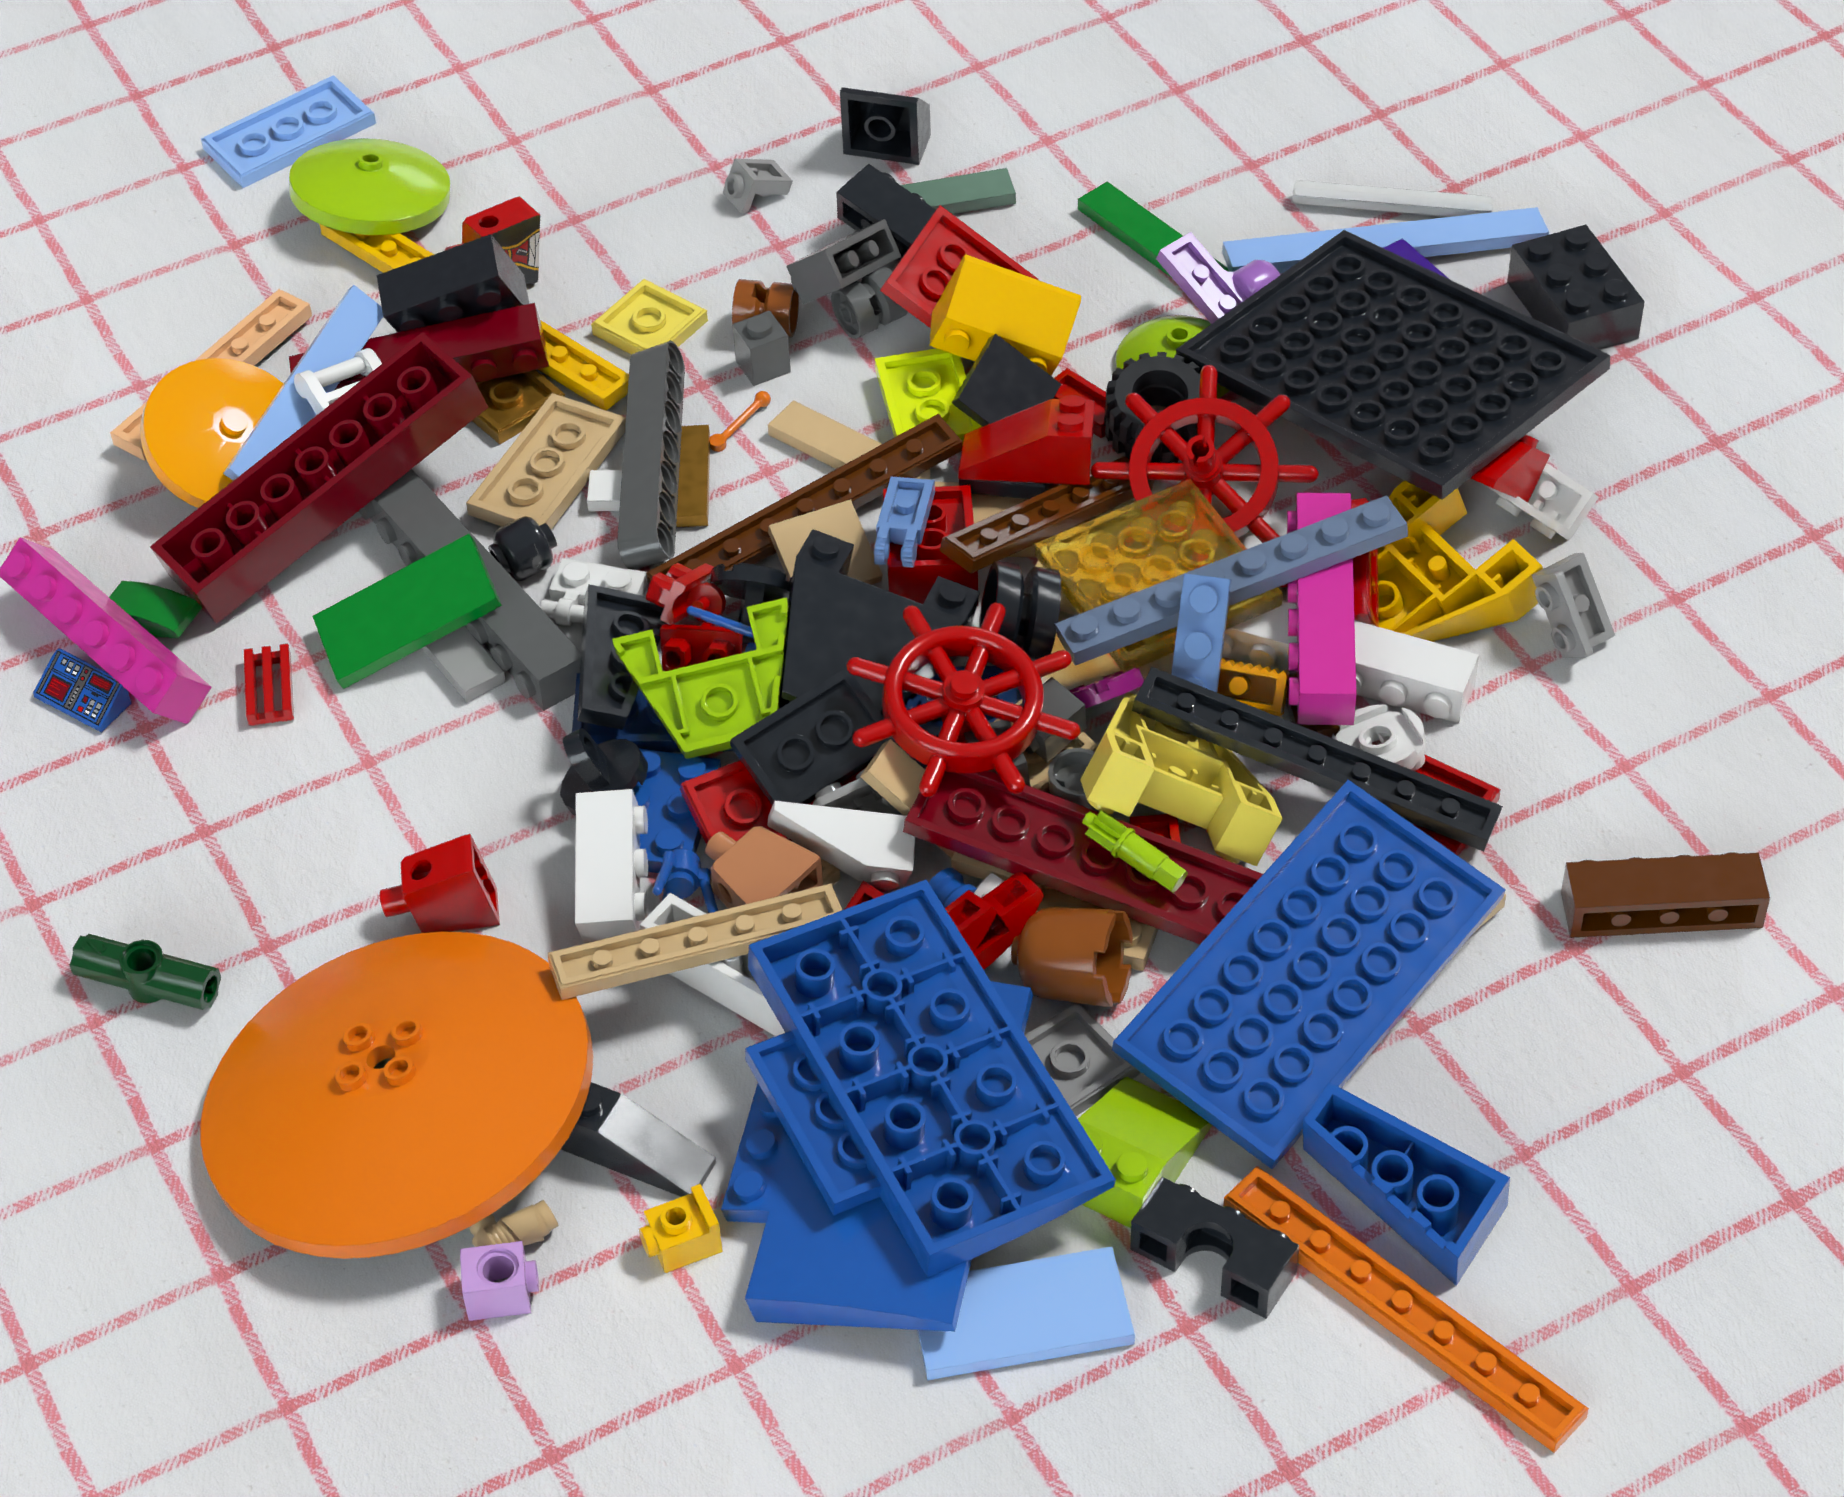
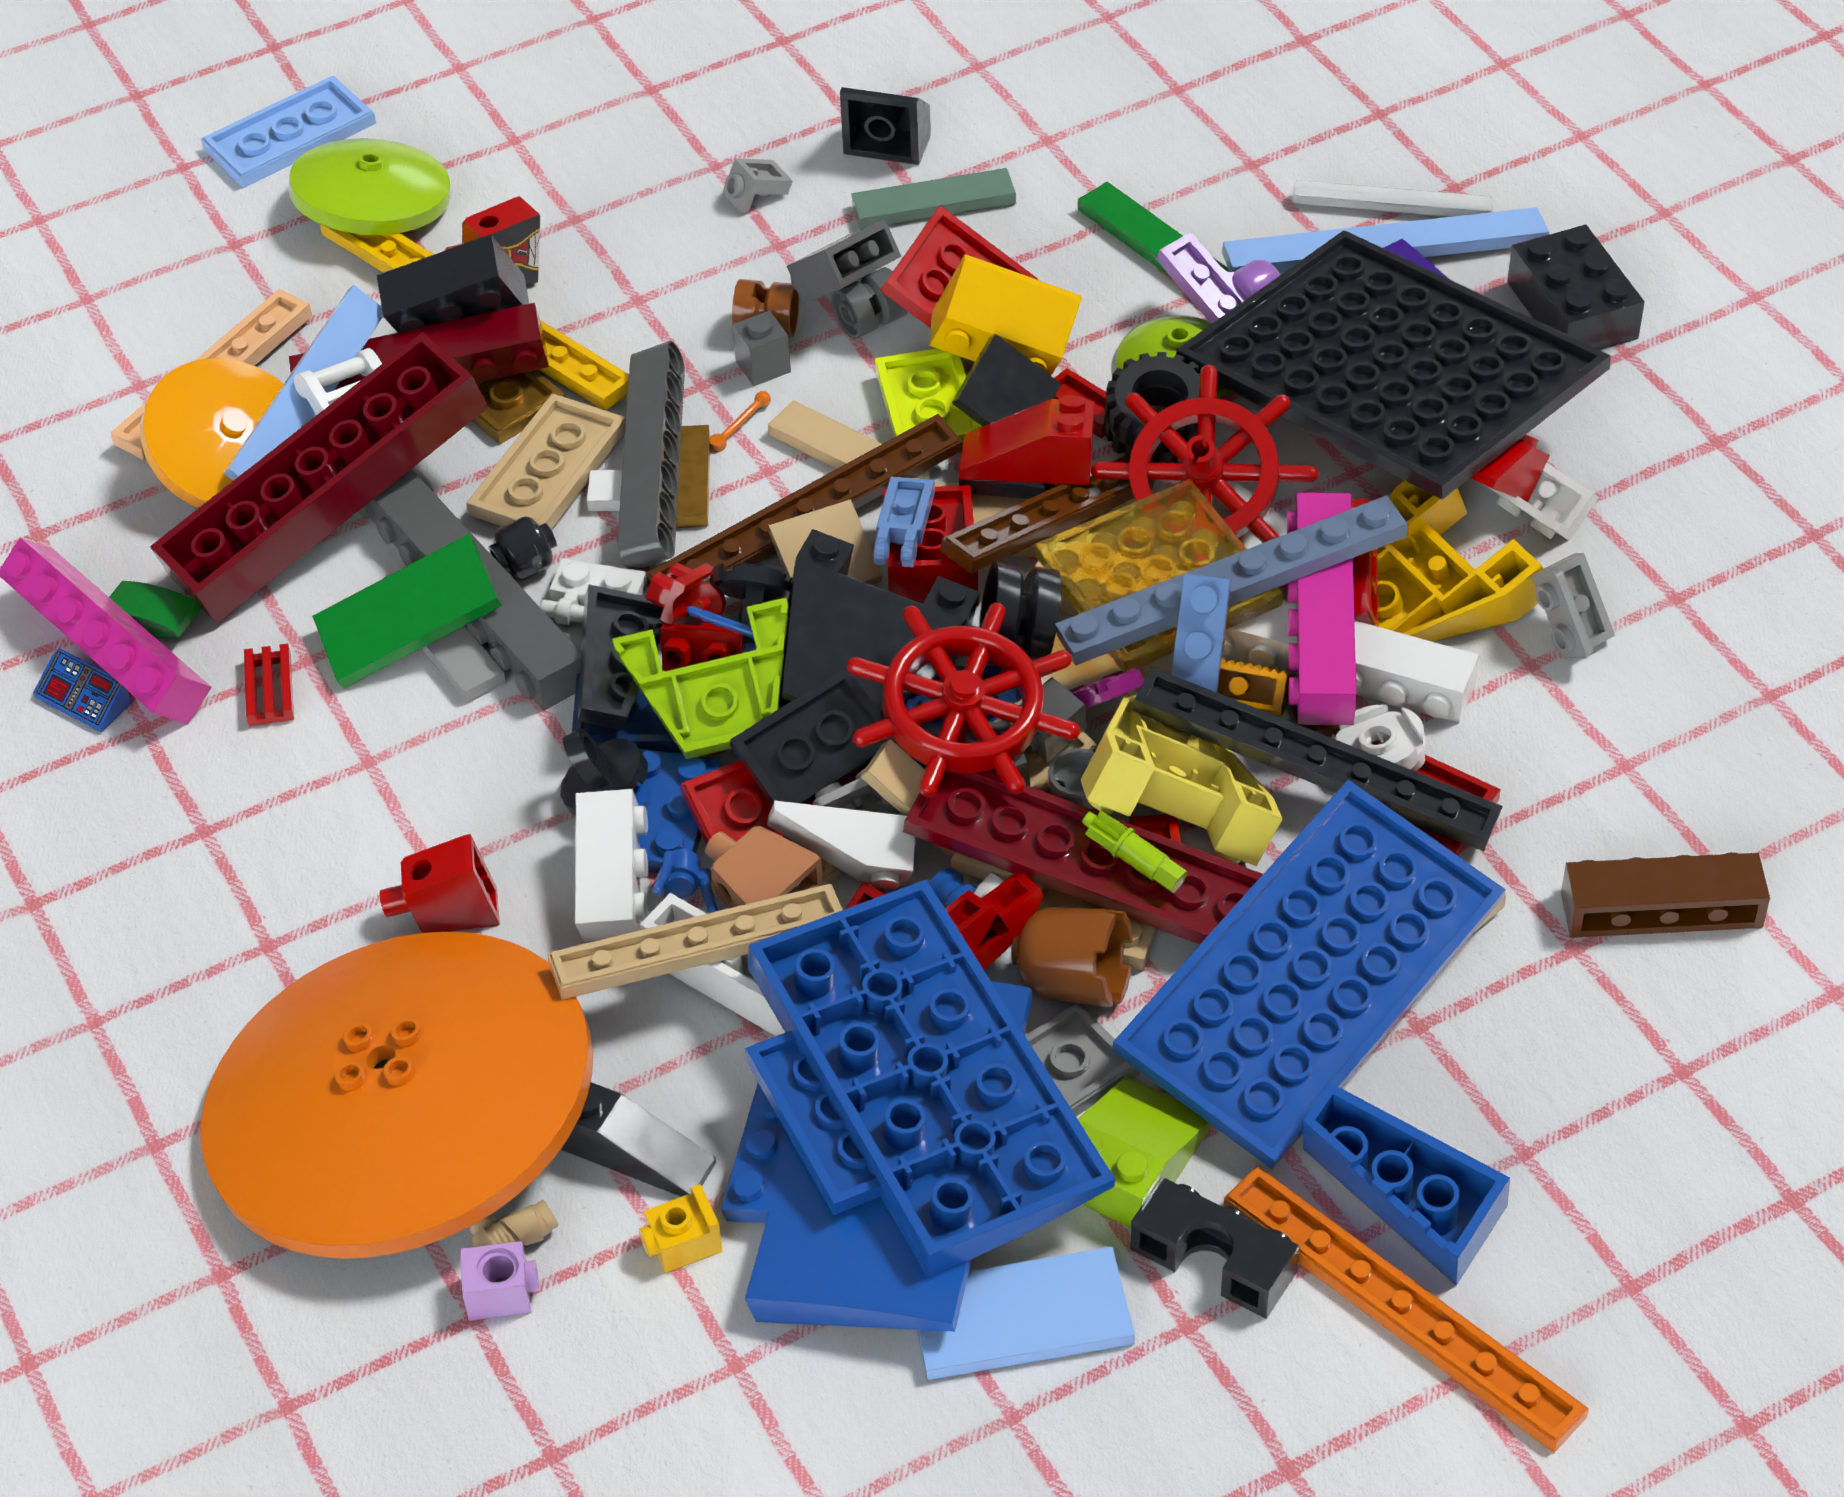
(145, 971): dark green piece -> none
(648, 318): light yellow tile -> none
(877, 196): black brick -> none

